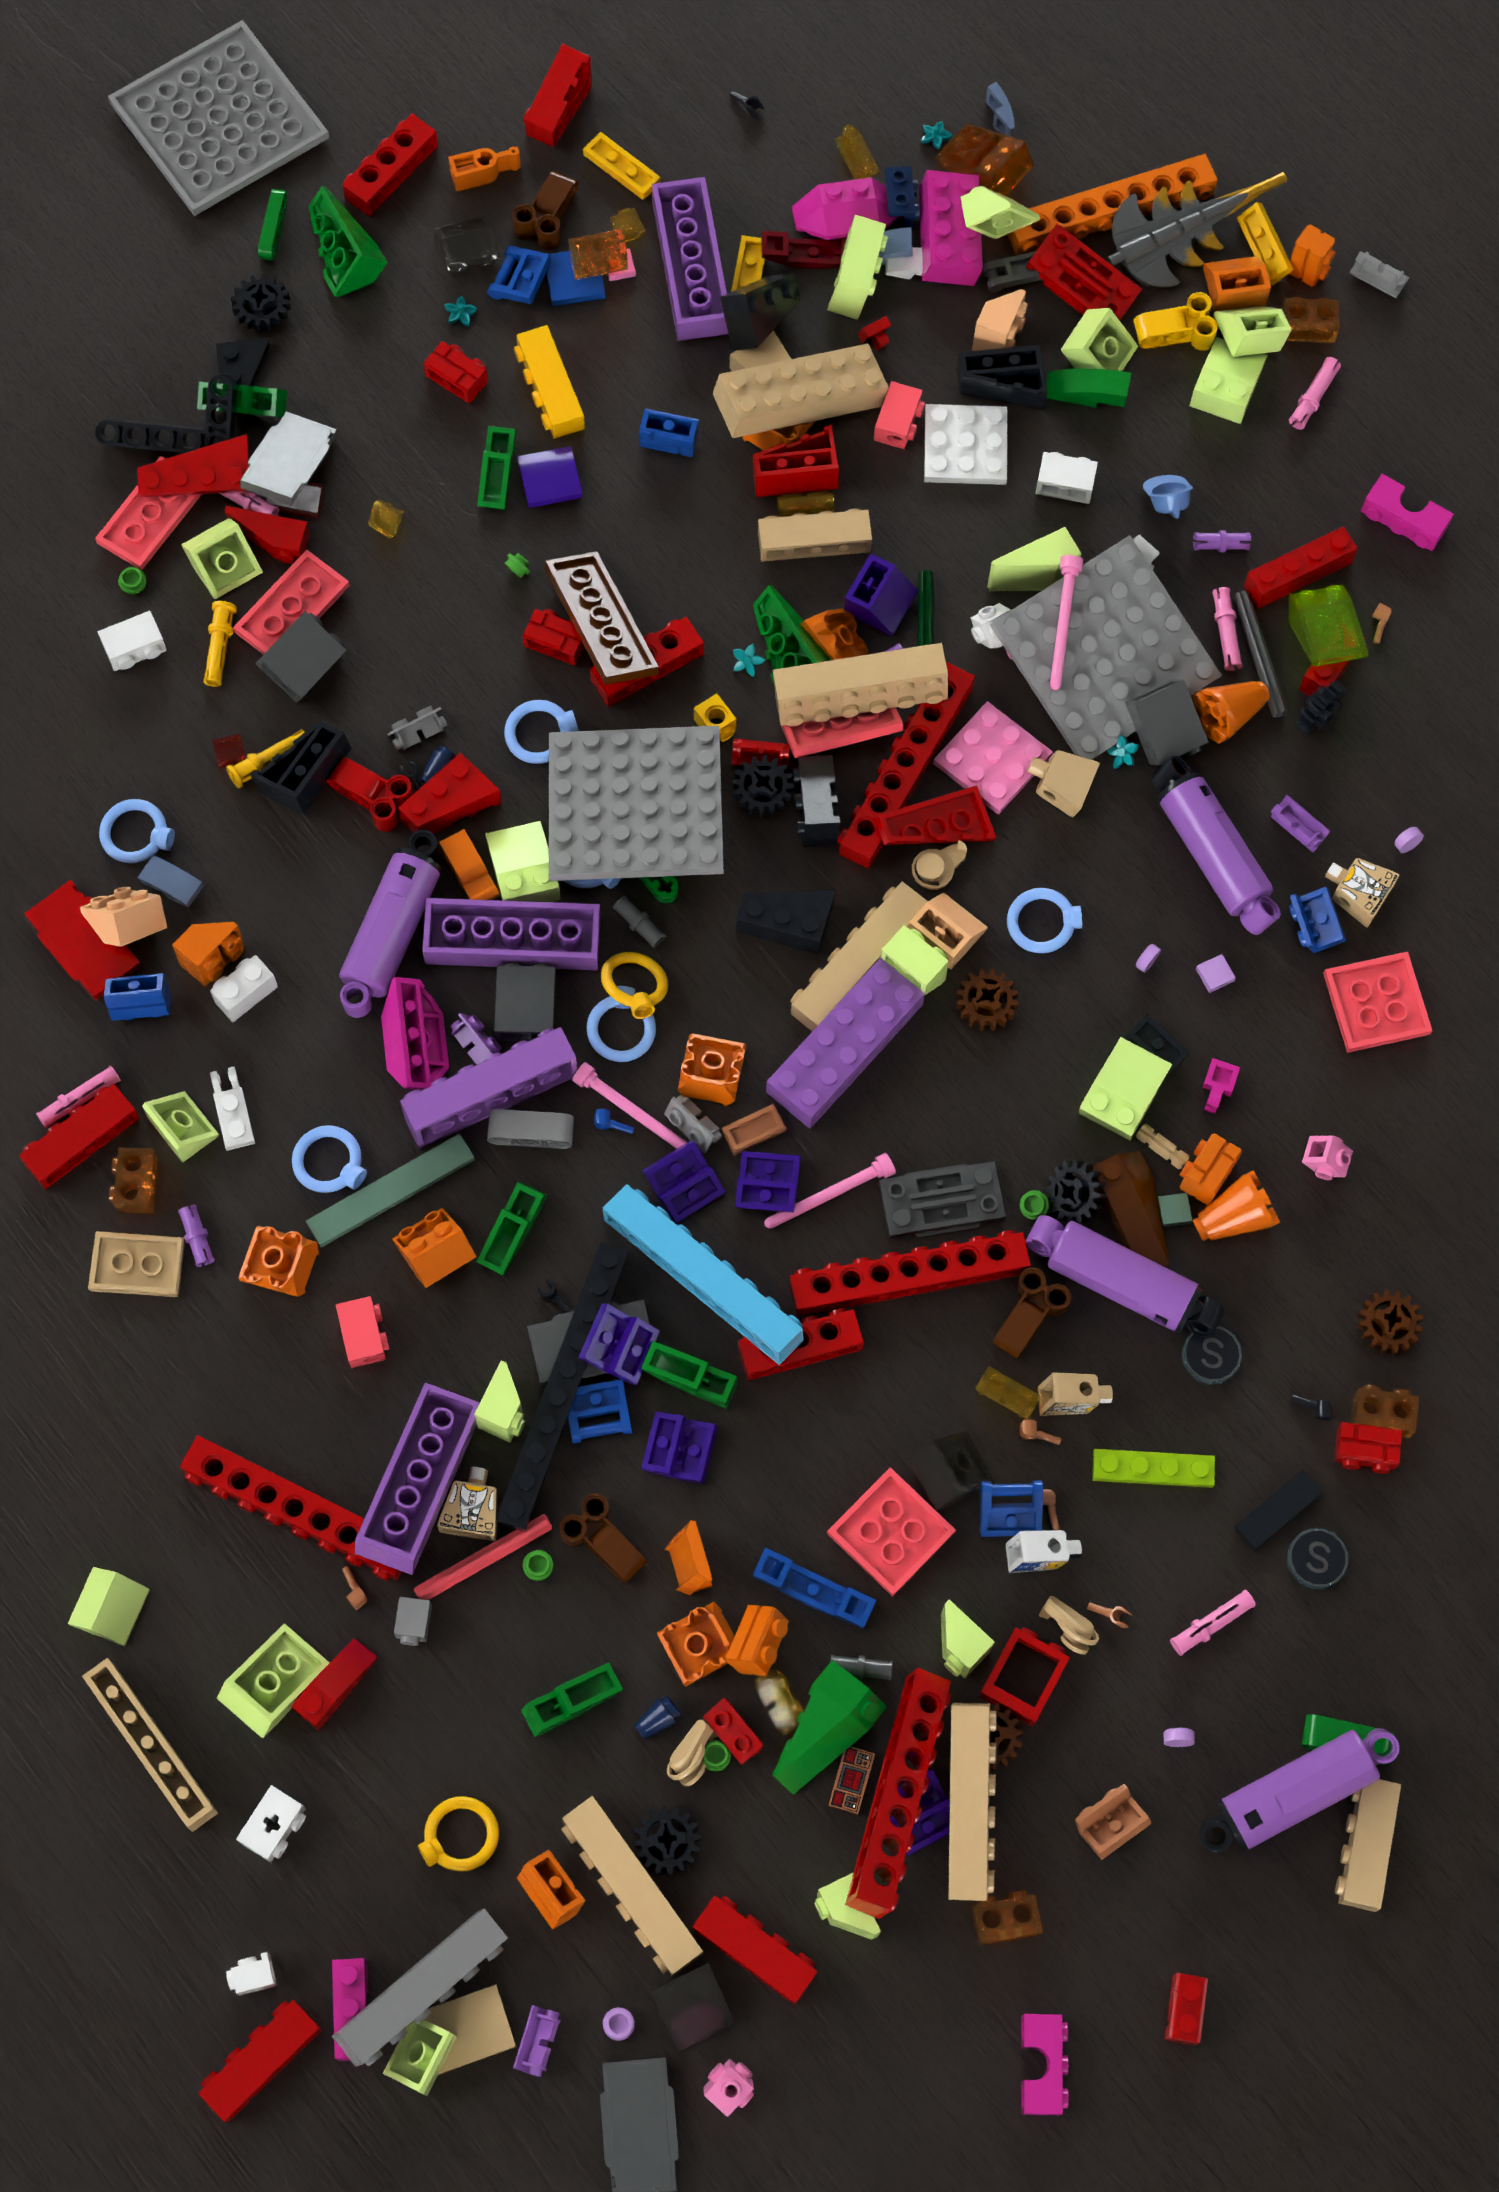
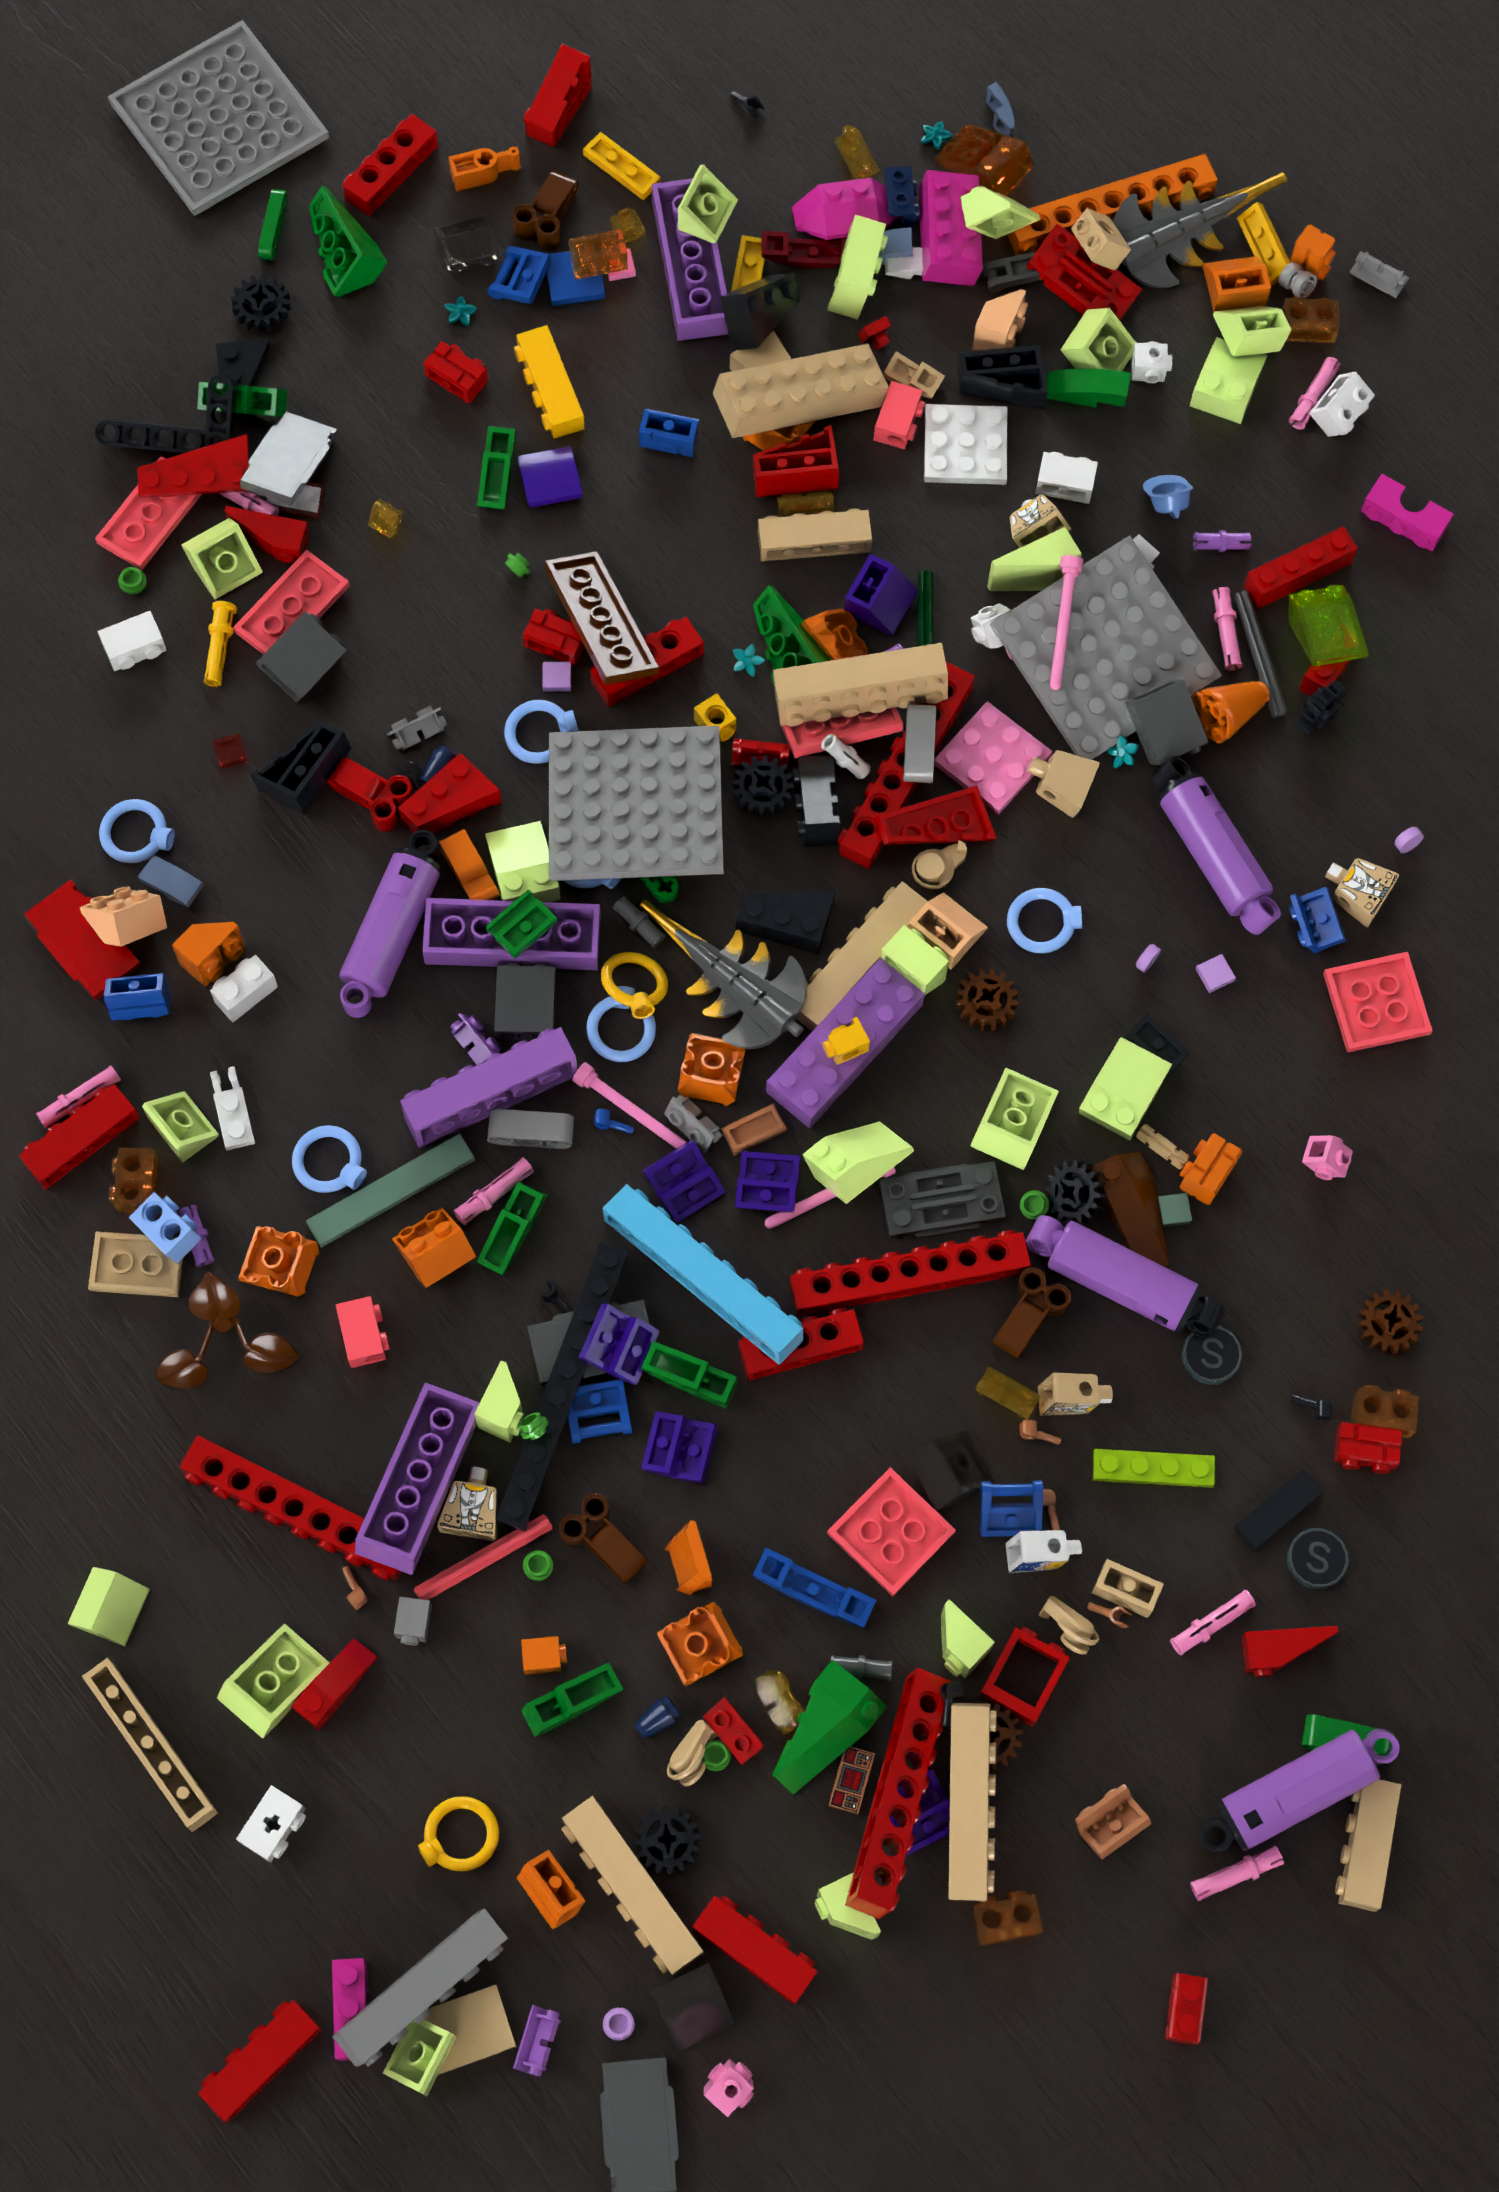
(163, 1230): none -> light blue brick
(220, 1304): none -> reddish brown plant
(241, 772): yellow pin -> none
(252, 1975): white brick -> none
(413, 1035): dark pink wedge -> none
(485, 1197): none -> bright pink pin
(521, 924): none -> green plate
(533, 1426): none -> bright green plate
(543, 1655): none -> orange brick
(556, 676): none -> lavender tile
(705, 207): none -> yellowish green slope
(757, 1640): orange brick -> none
(766, 1005): none -> dark grey animal
(845, 756): none -> white pin
(846, 1042): none -> yellow brick
(855, 1158): none -> yellowish green slope
(909, 373): none -> tan slope
(919, 743): none -> light grey beam
(949, 1692): none -> black hand
(1014, 1118): none -> yellowish green slope
(1035, 520): none -> tan torso
(1045, 2035): dark pink arch -> none
(1100, 239): none -> tan brick
(1127, 1588): none -> tan brick
(1150, 362): none -> white brick
(1178, 325): yellow piece -> none
(1179, 1737): lavender tile -> none
(1220, 1080): dark pink plate -> none
(1237, 1211): orange cone -> none
(1247, 1868): none -> bright pink pin
(1273, 1649): none -> red slope
(1297, 280): none -> light grey wheel
(1299, 823): medium lavender hinge -> none
(1342, 404): none -> white brick
(1382, 614): nougat hand -> none

